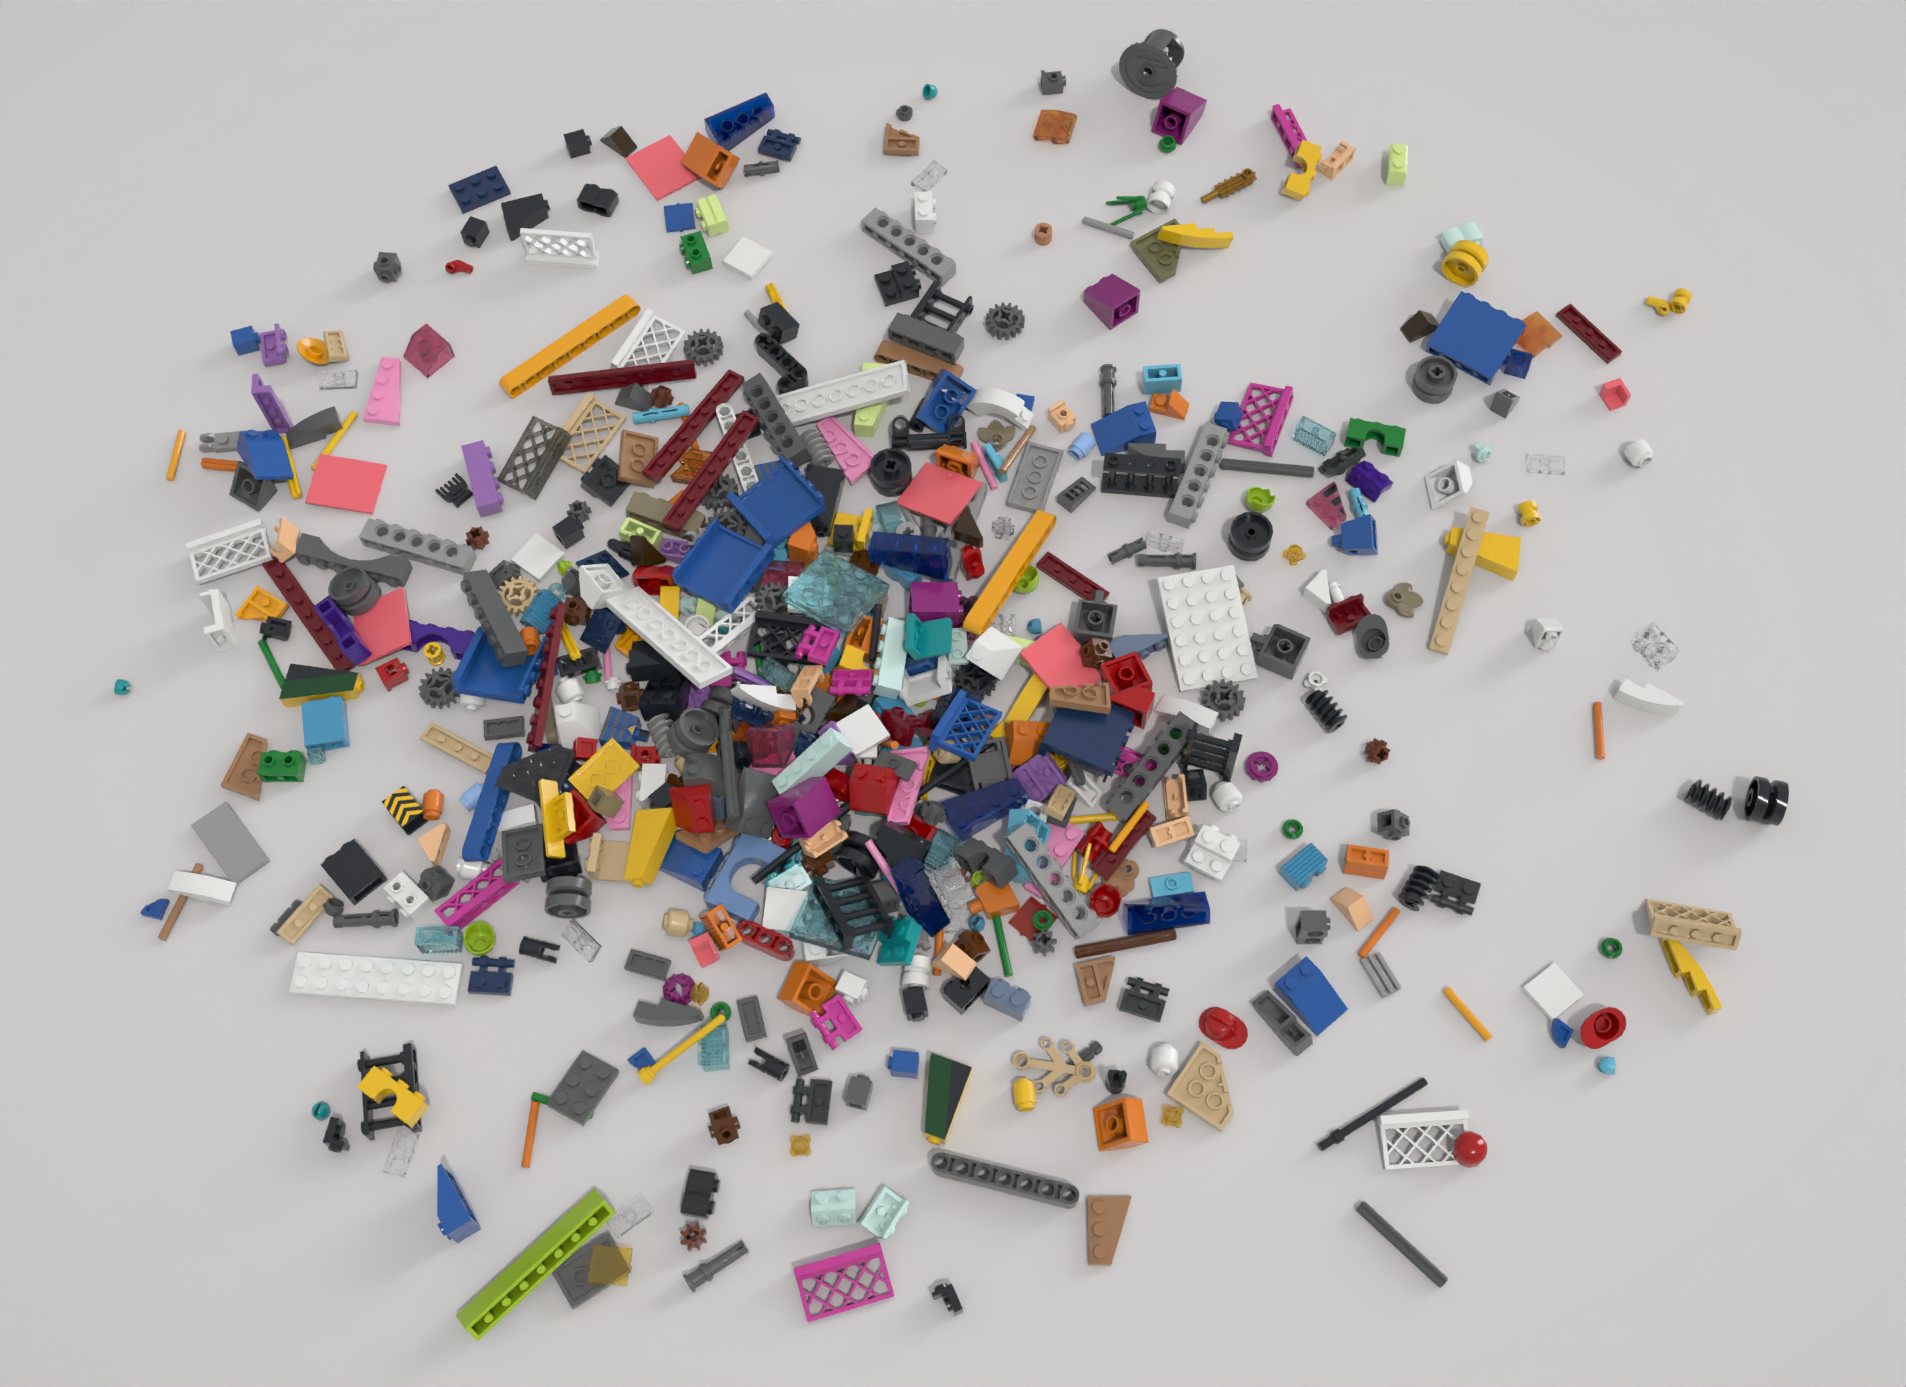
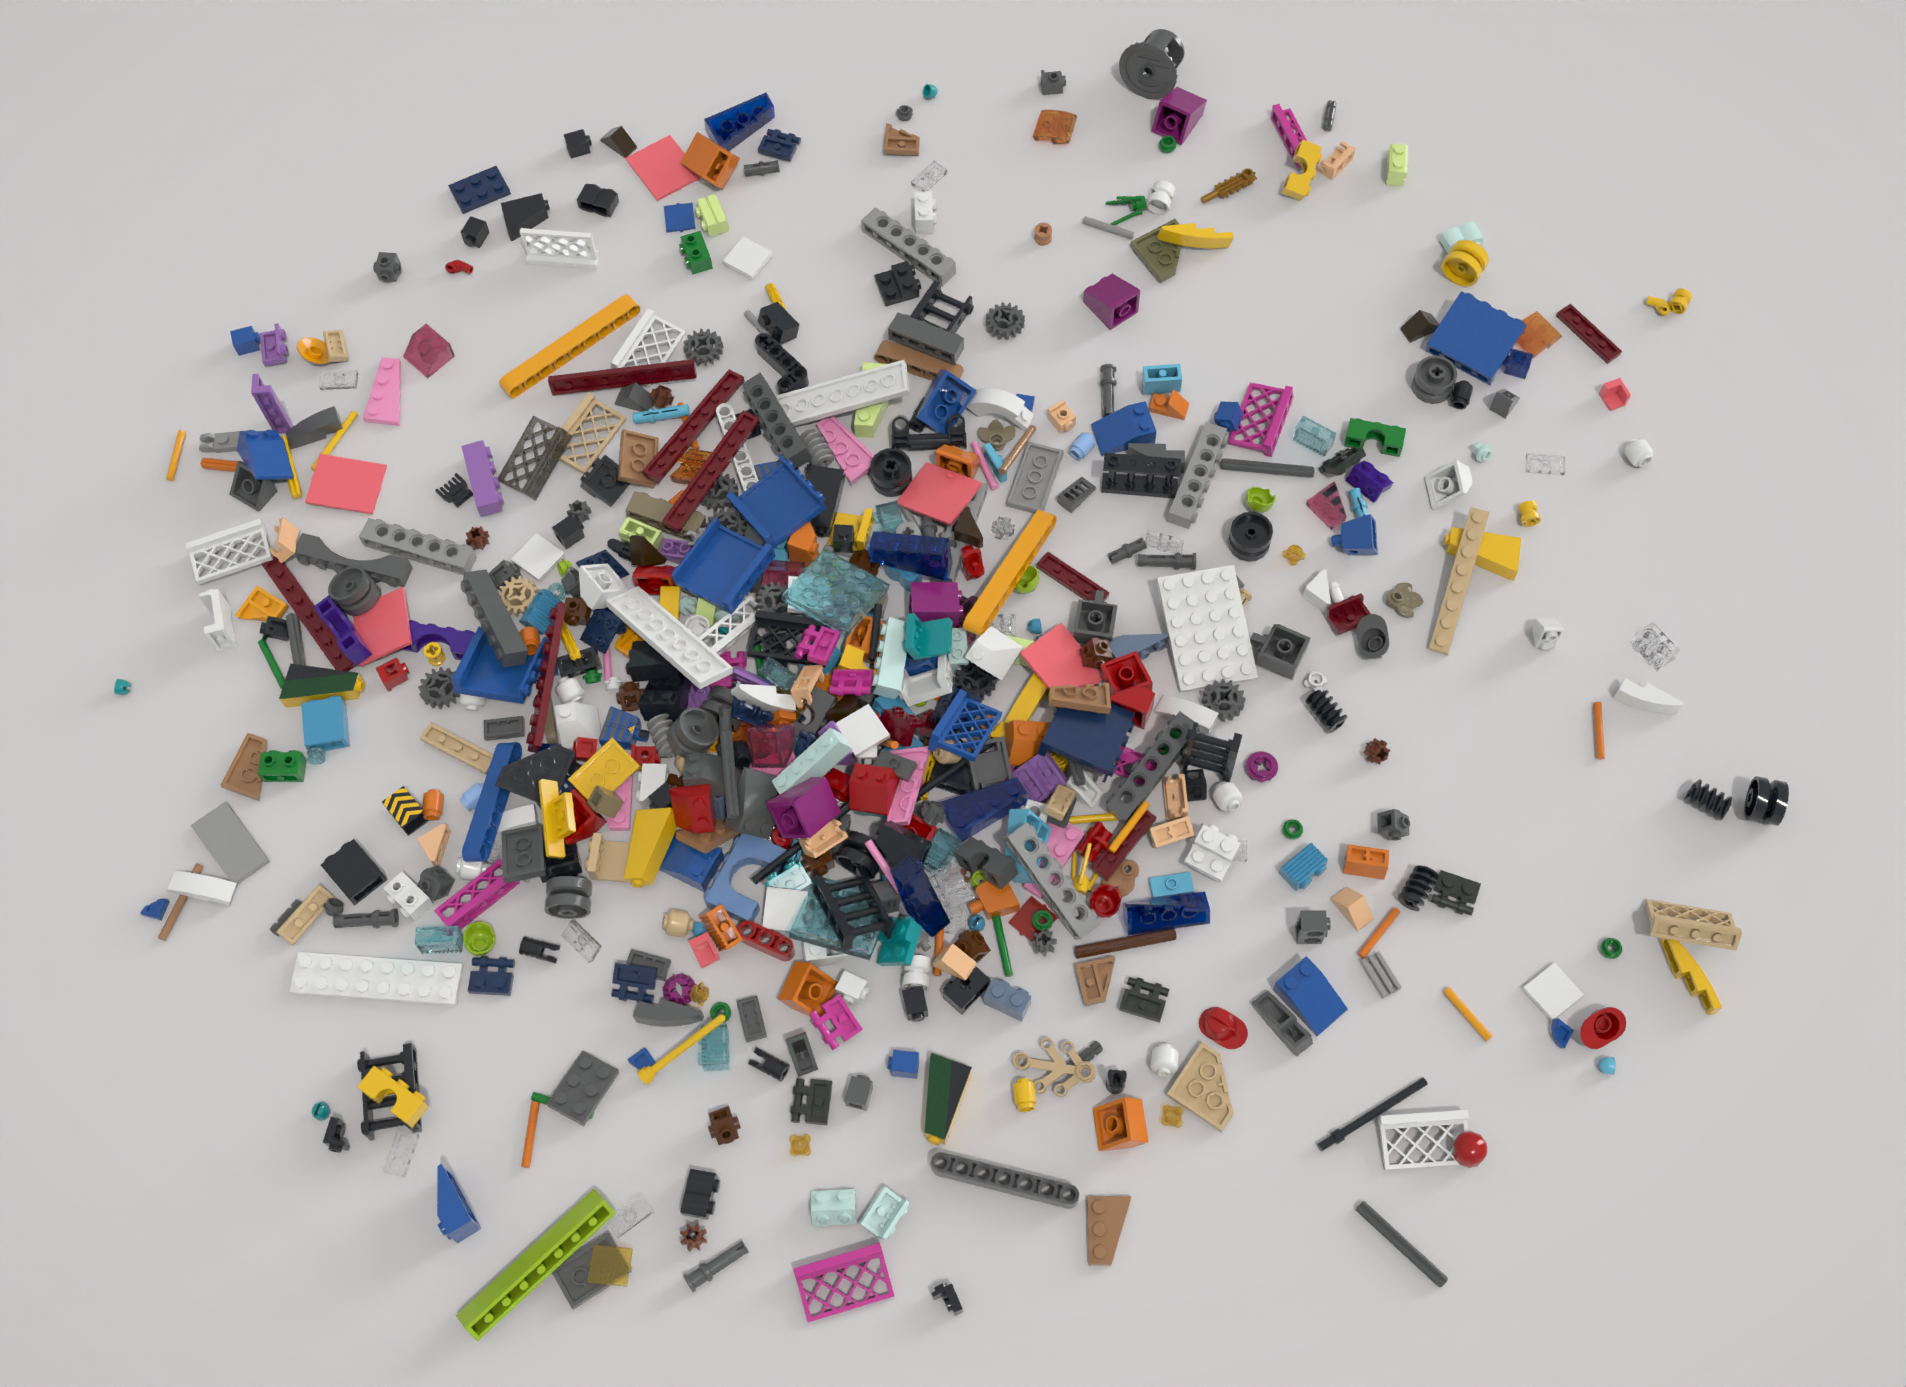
(295, 639): none -> dark grey axle
(634, 976): none -> dark blue plate
(1329, 115): none -> dark grey axle
(1461, 394): none -> black brick

